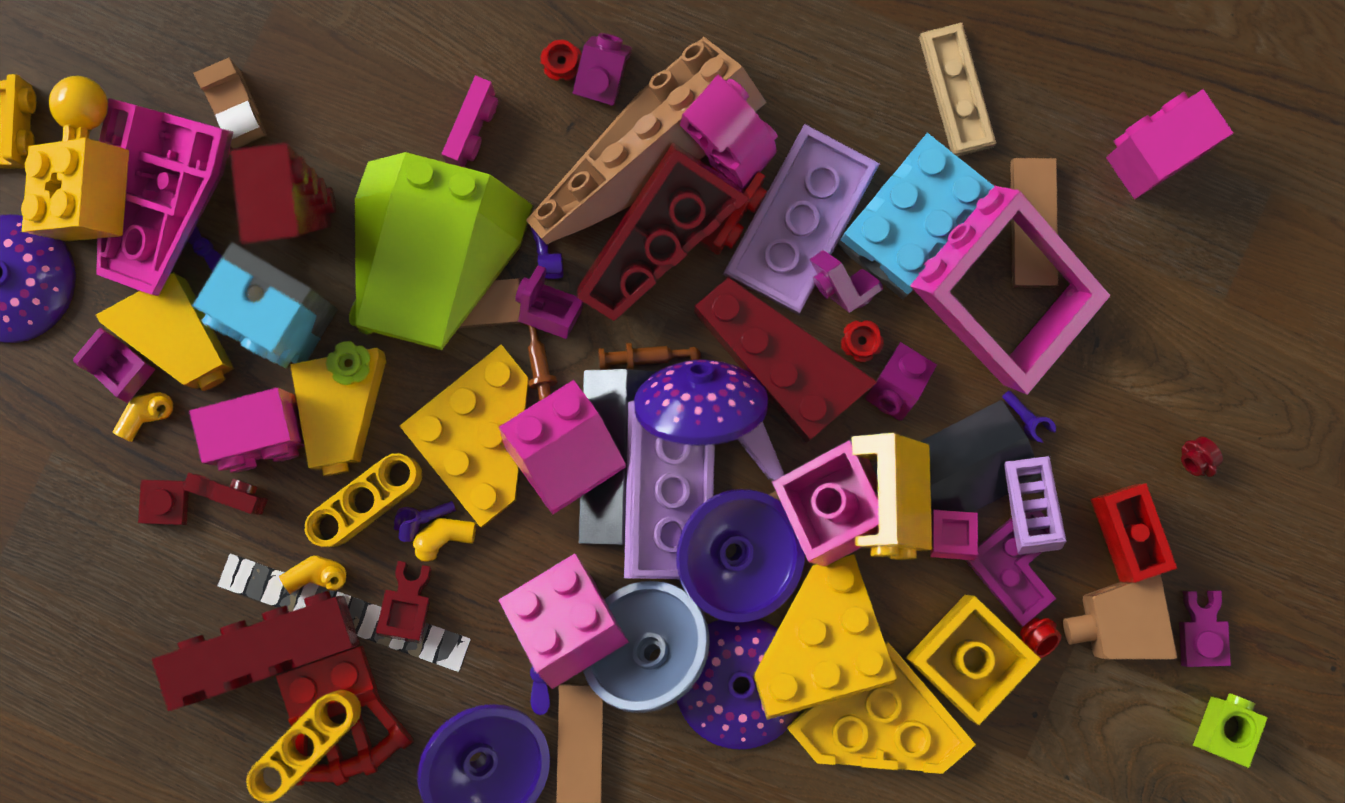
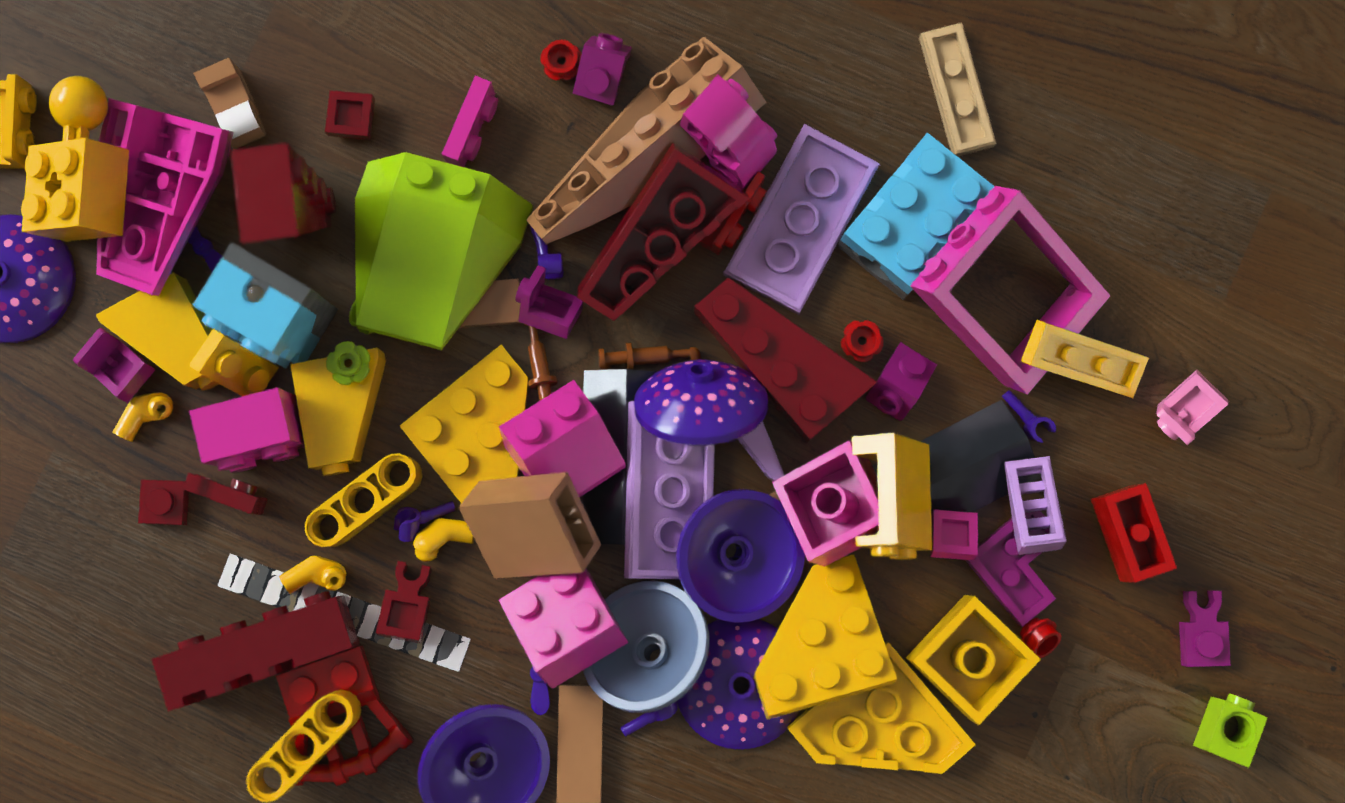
(232, 365): none -> yellow plate
(350, 115): none -> dark red plate
(530, 525): none -> medium nougat brick
(649, 717): none -> dark purple hand
(835, 282): magenta bracket -> none
(1038, 183): medium nougat tile -> none
(1084, 359): none -> yellow plate
(1125, 622): medium nougat torso -> none
(1167, 141): dark pink brick -> none
(1189, 407): none -> bright pink bracket
(1201, 457): dark red plate -> none

